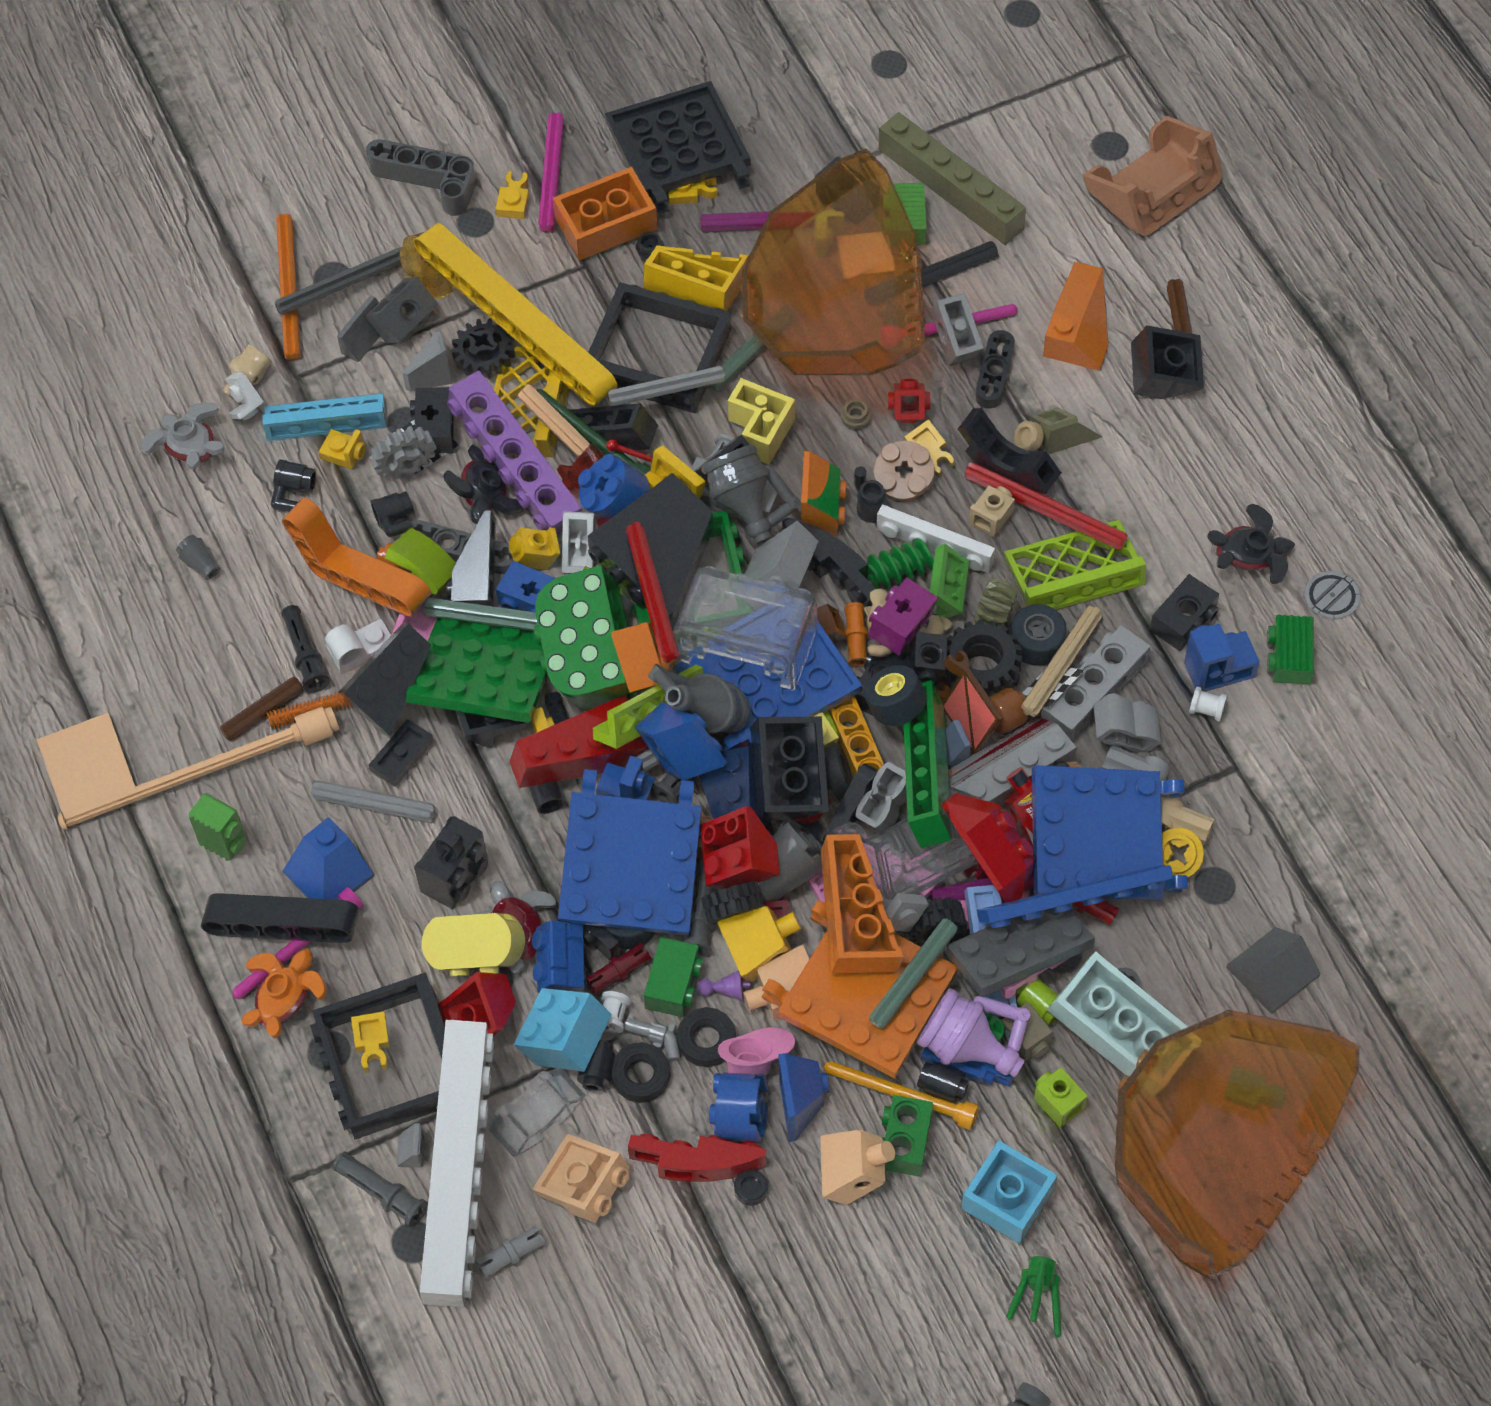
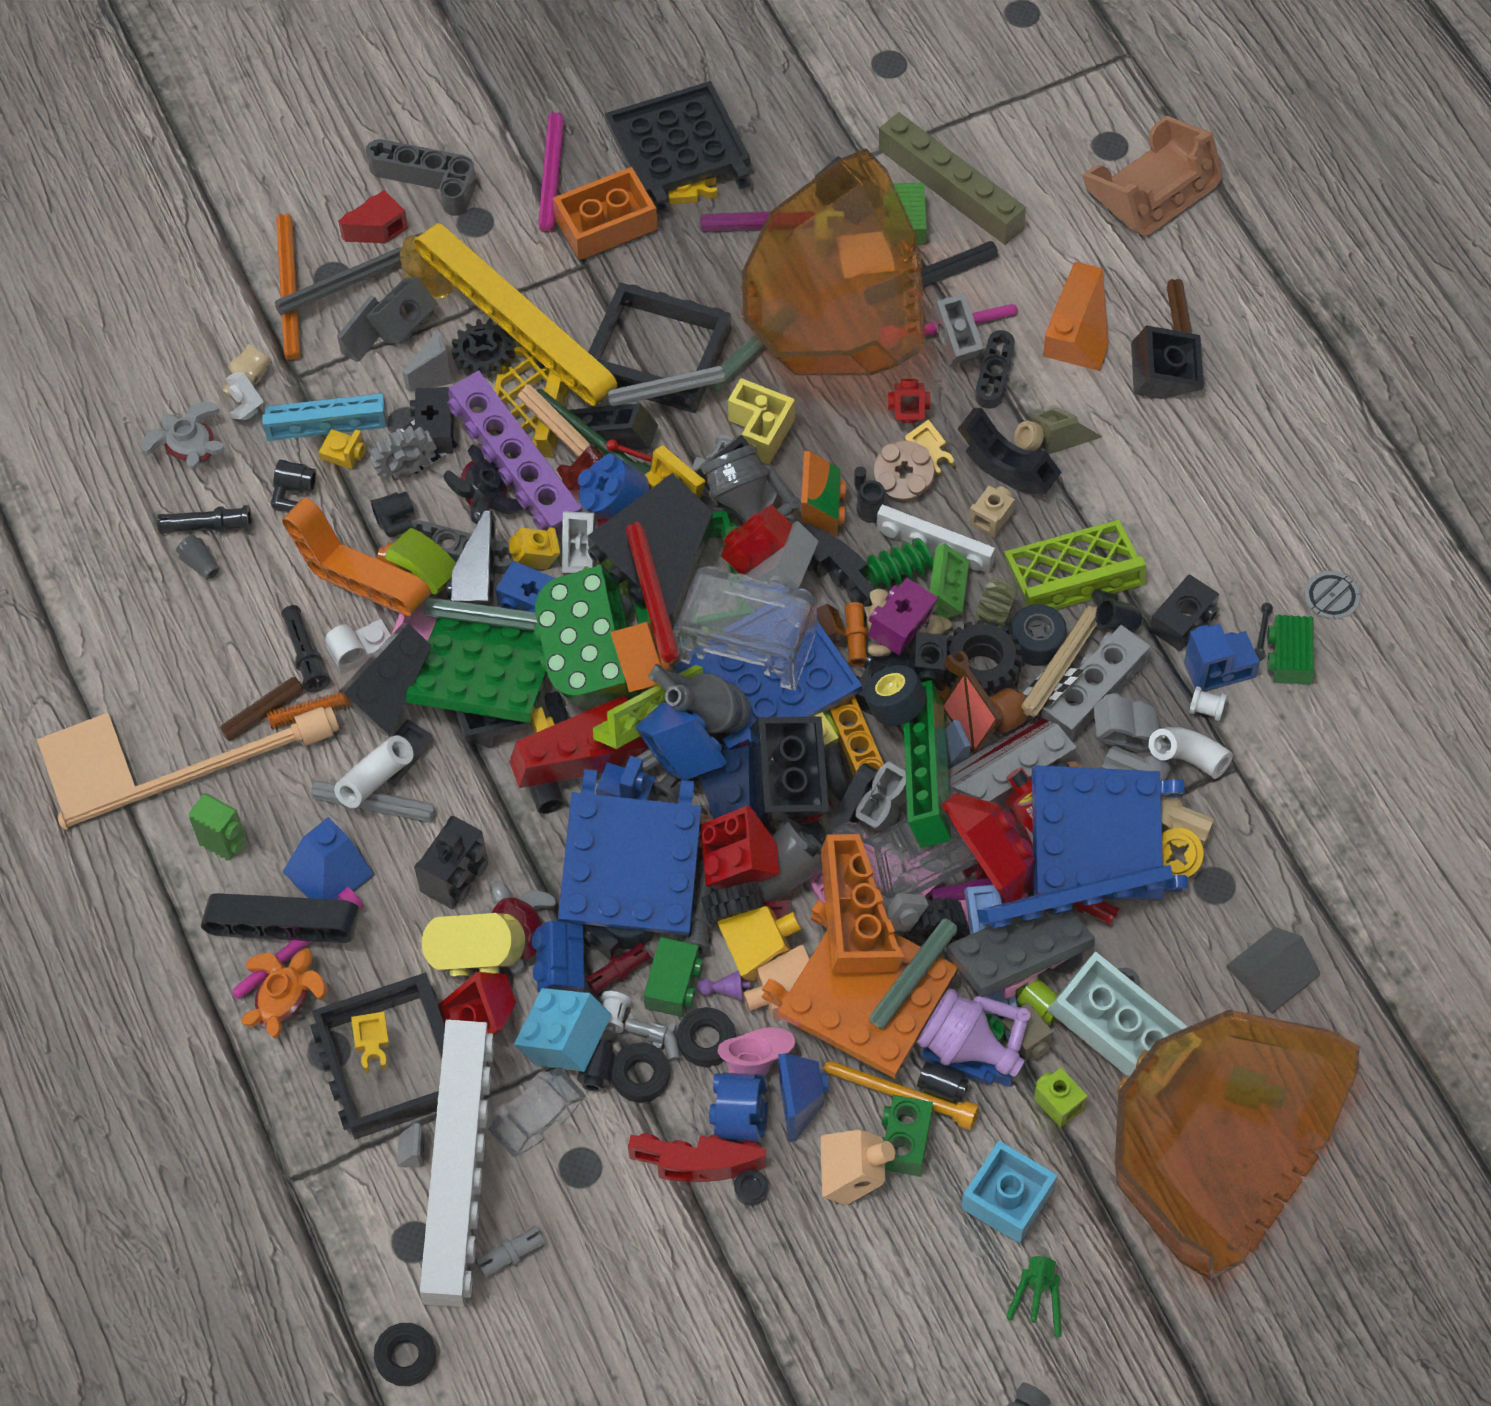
(219, 520): none -> black pin
(373, 771): none -> white cylinder
(374, 221): none -> red slope
(390, 1339): none -> black tyre
(392, 1196): dark grey pin -> none
(514, 198): yellow plate -> none
(583, 1178): light nougat plate -> none
(647, 240): black plate -> none
(694, 277): yellow wedge -> none
(756, 539): none -> red brick
(855, 407): dark tan plate -> none
(1048, 506): red axle -> none
(1113, 613): none -> black piece
(1192, 748): none -> white cylinder
(1253, 547): black animal -> none
(1266, 609): none -> black hinge

